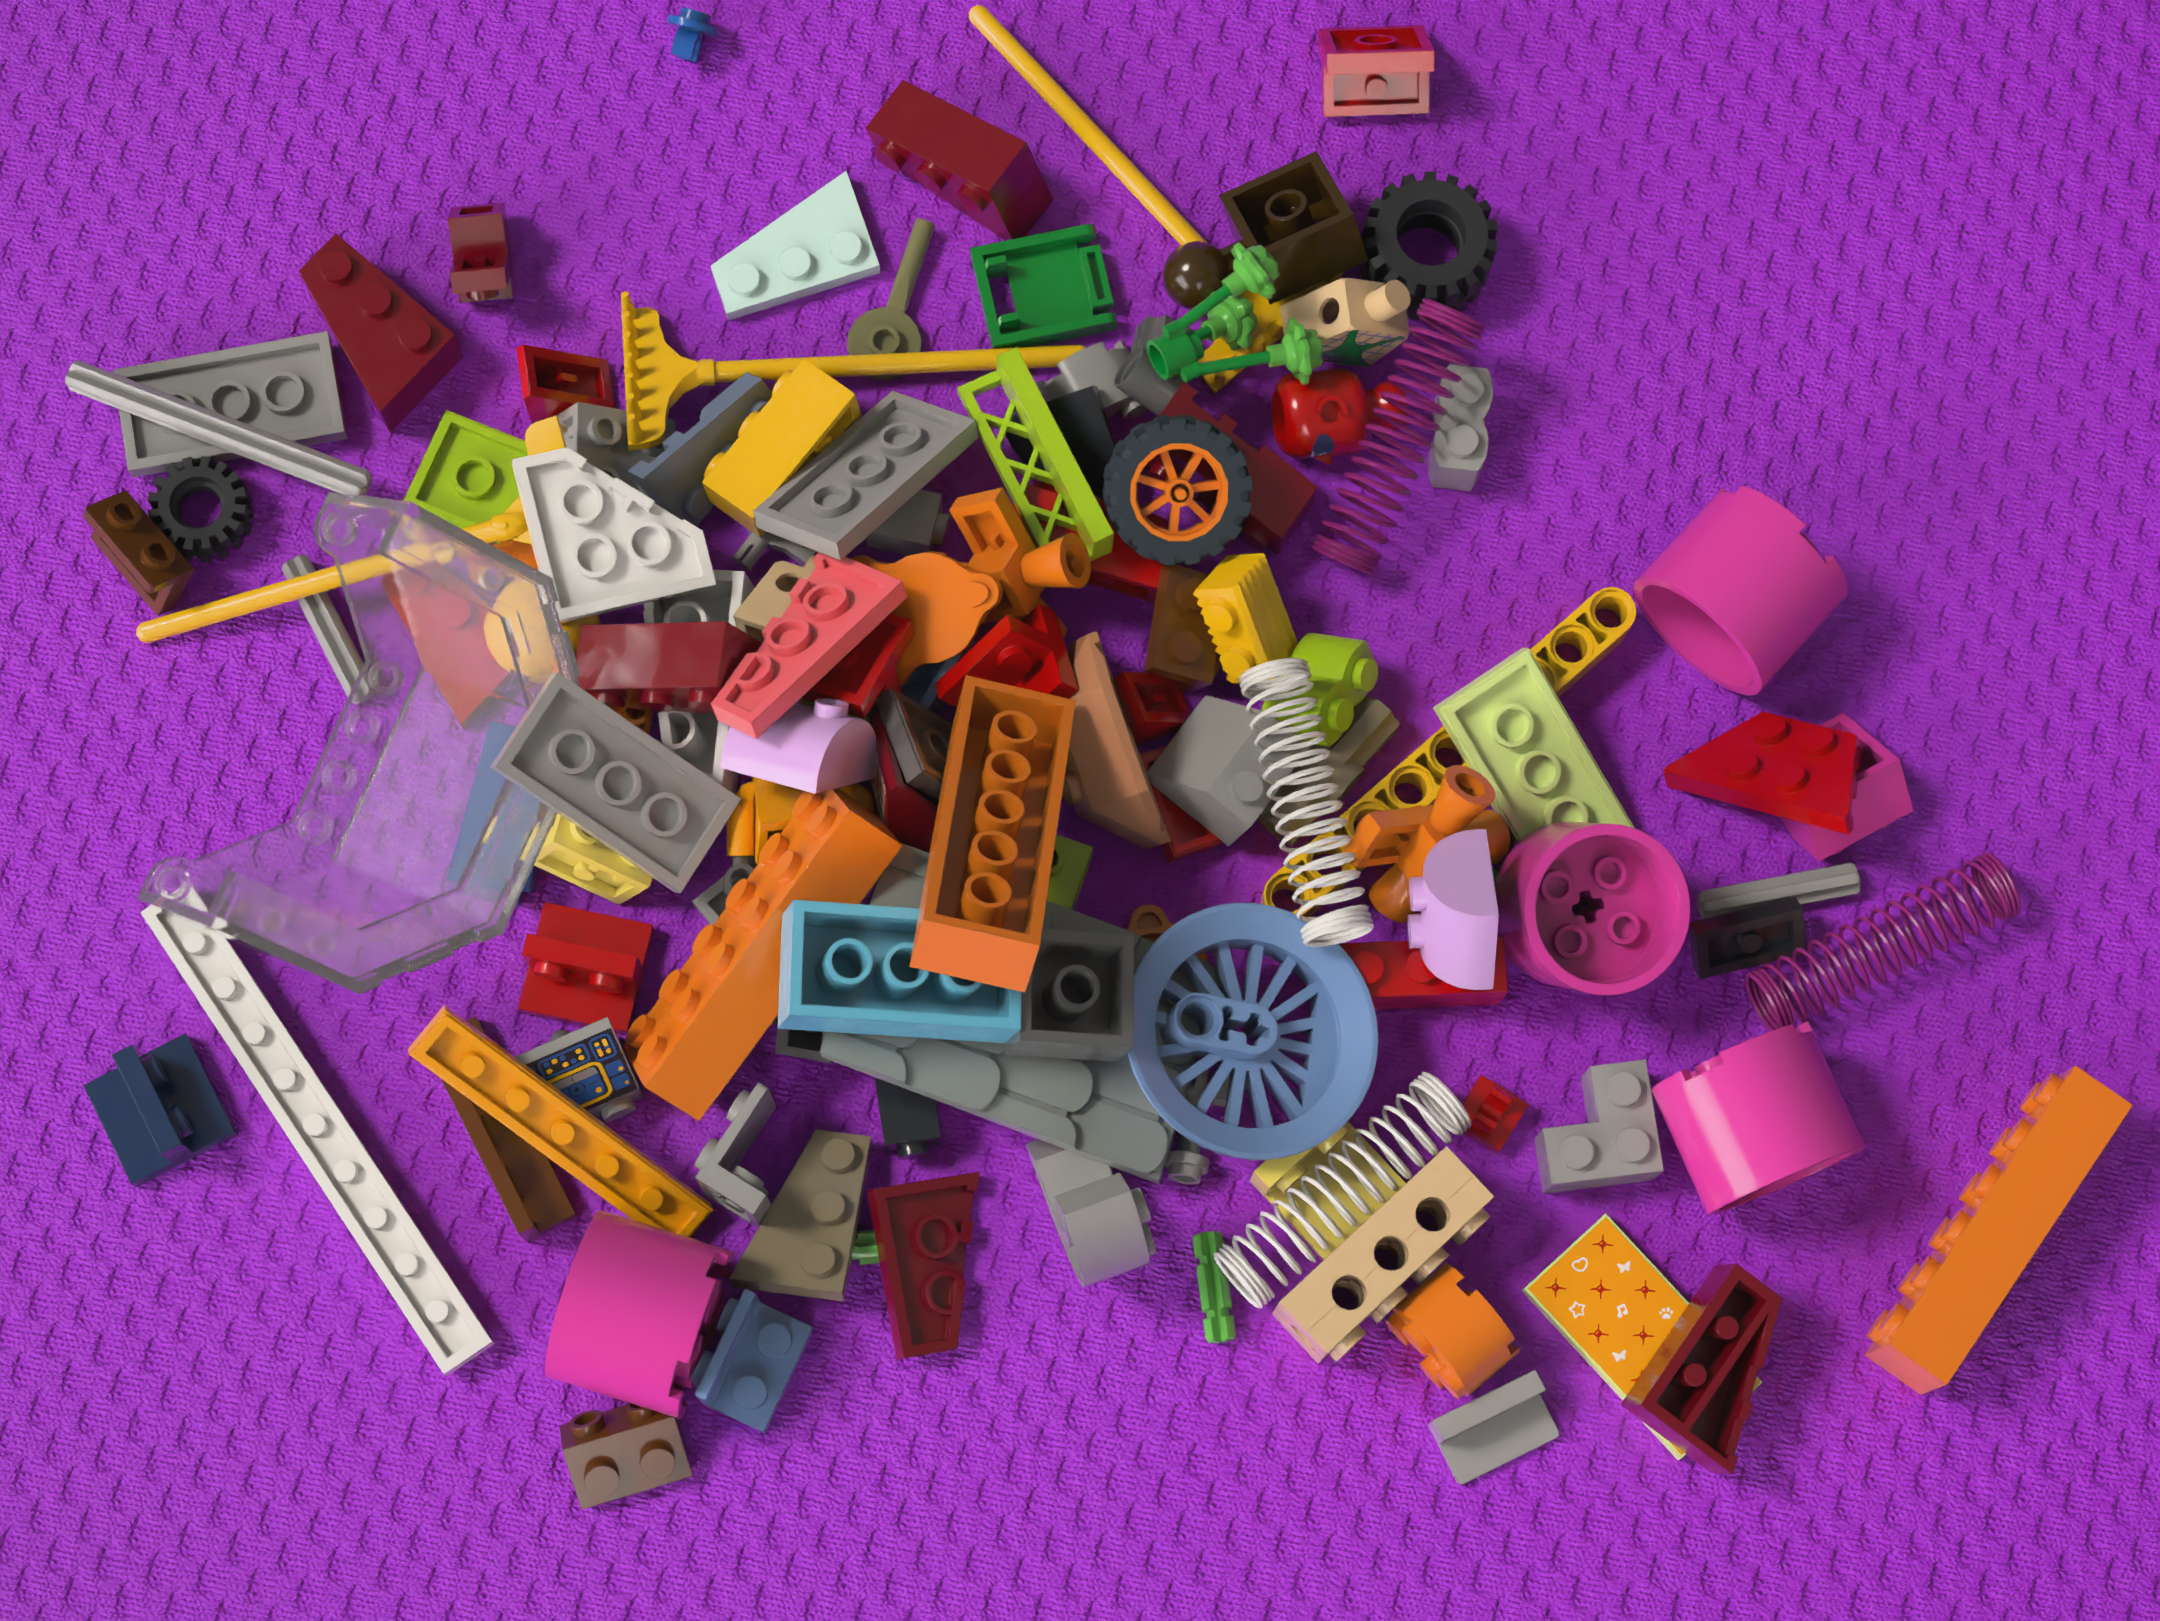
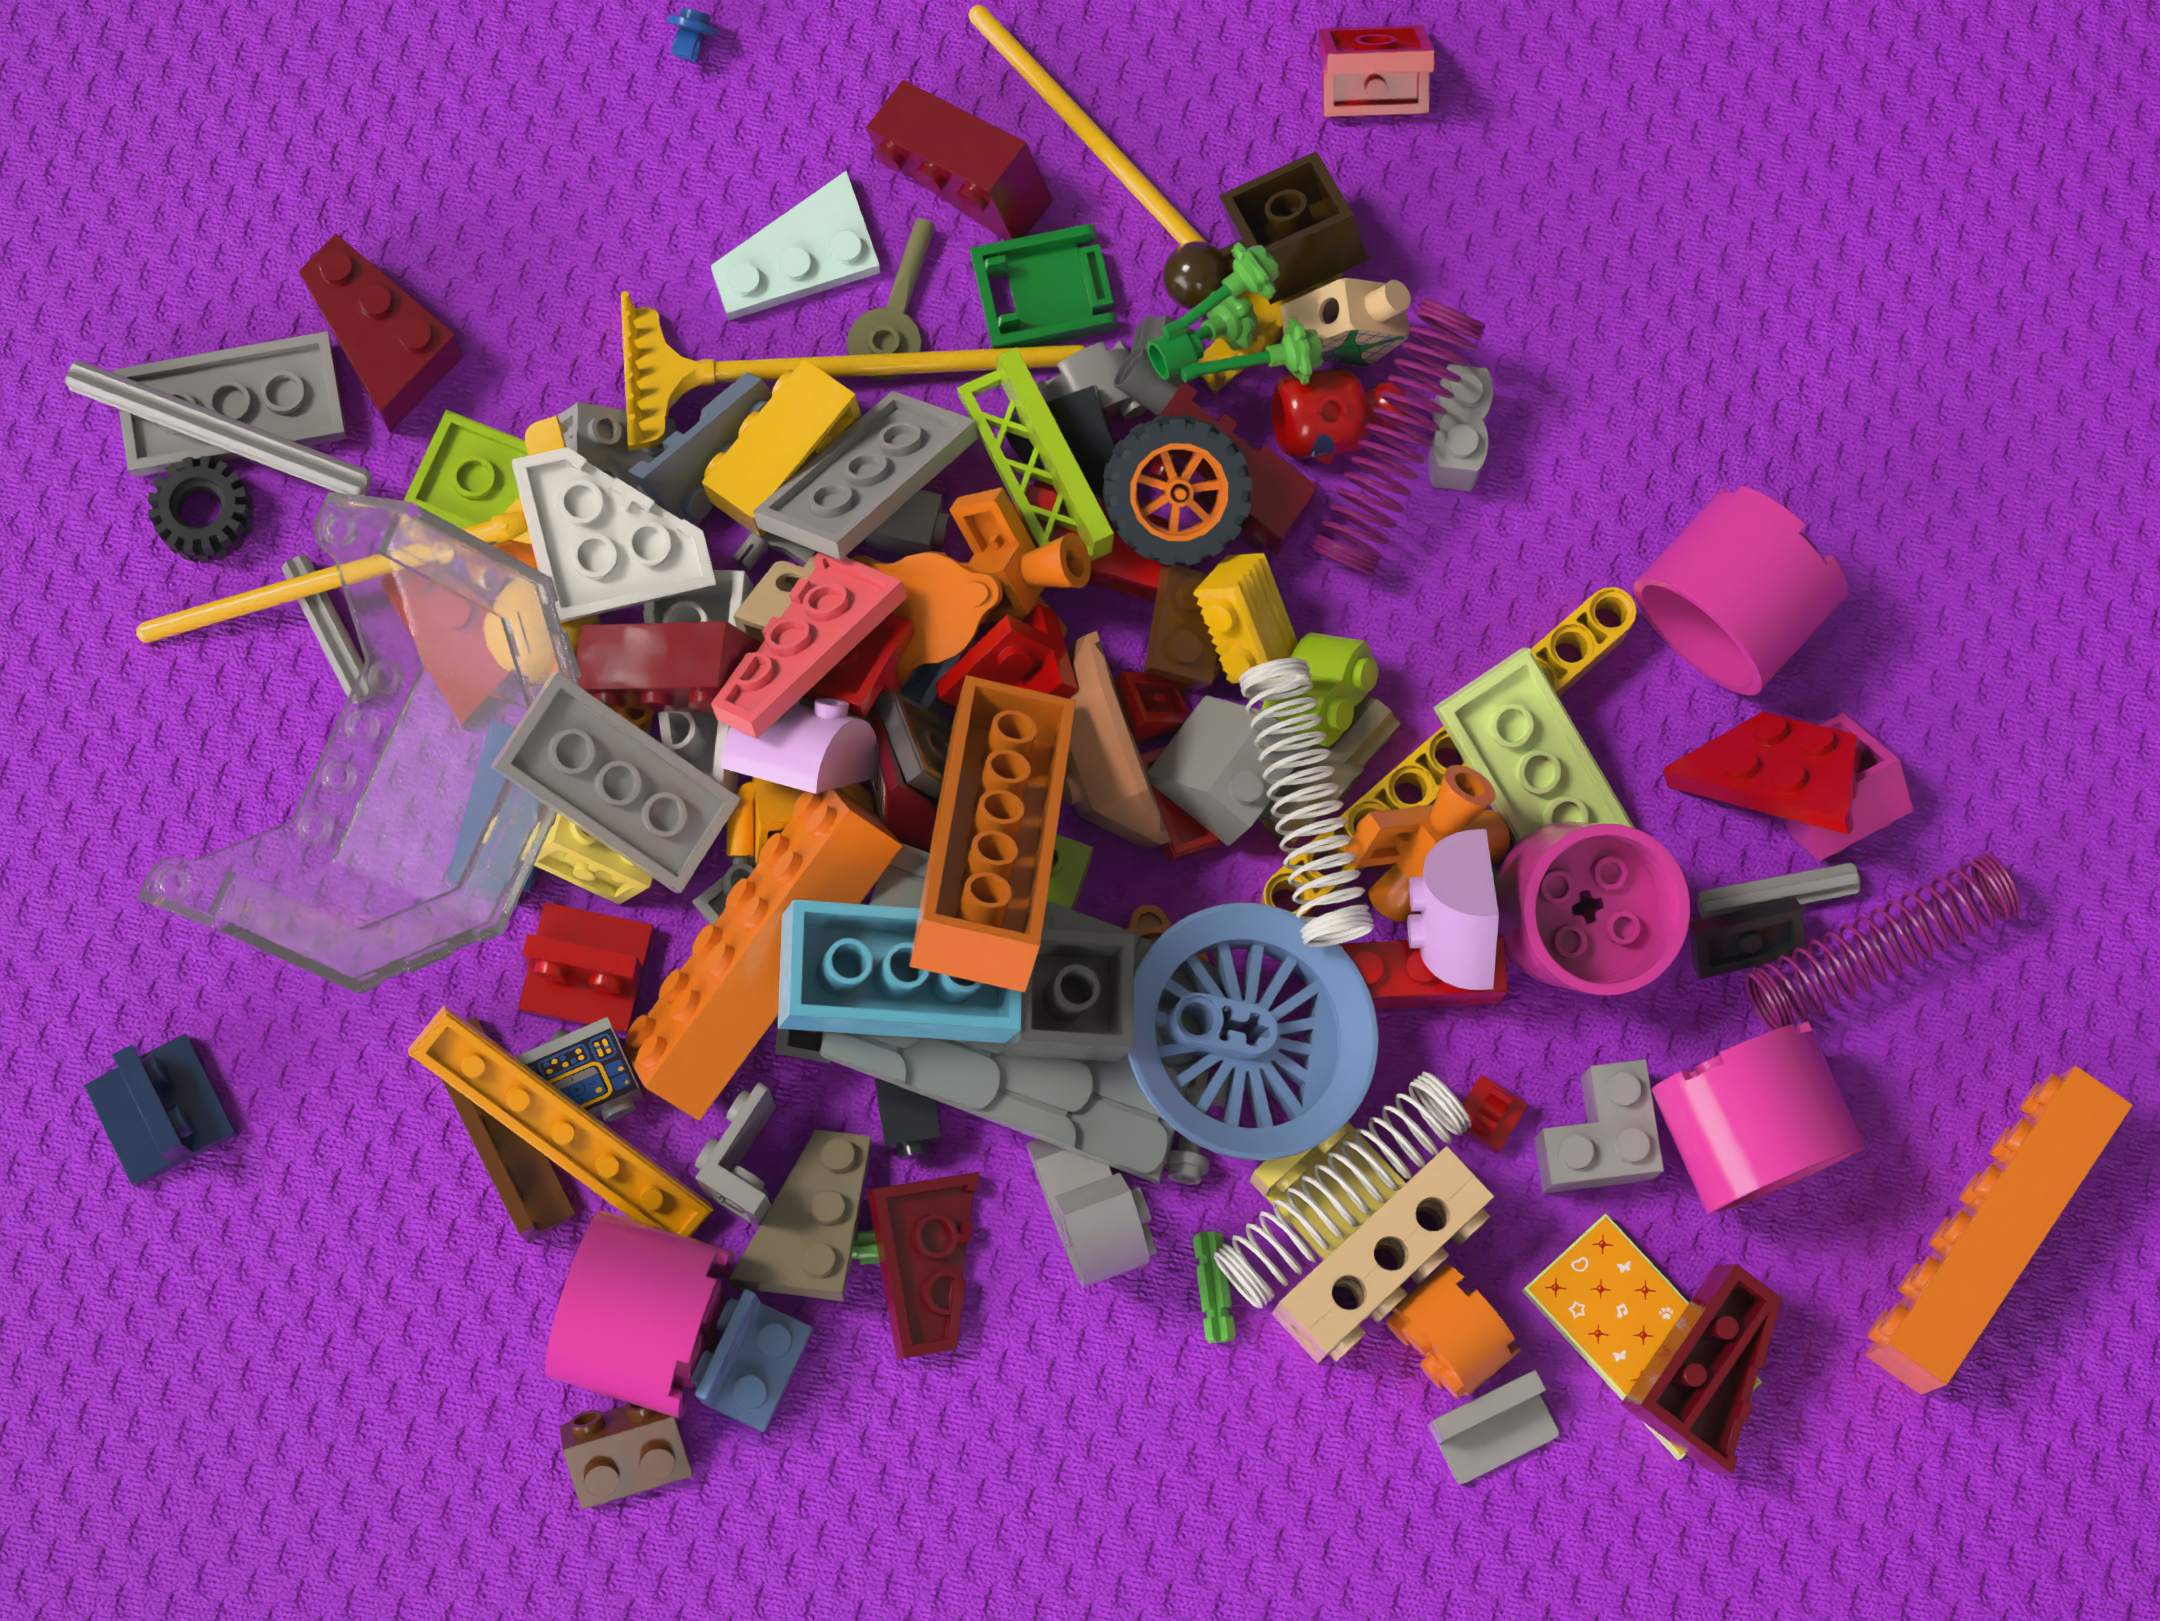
(139, 550): reddish brown bracket -> none
(324, 1140): white plate -> none
(480, 253): dark red brick -> none
(560, 379): red slope -> none
(1437, 207): black tyre -> none

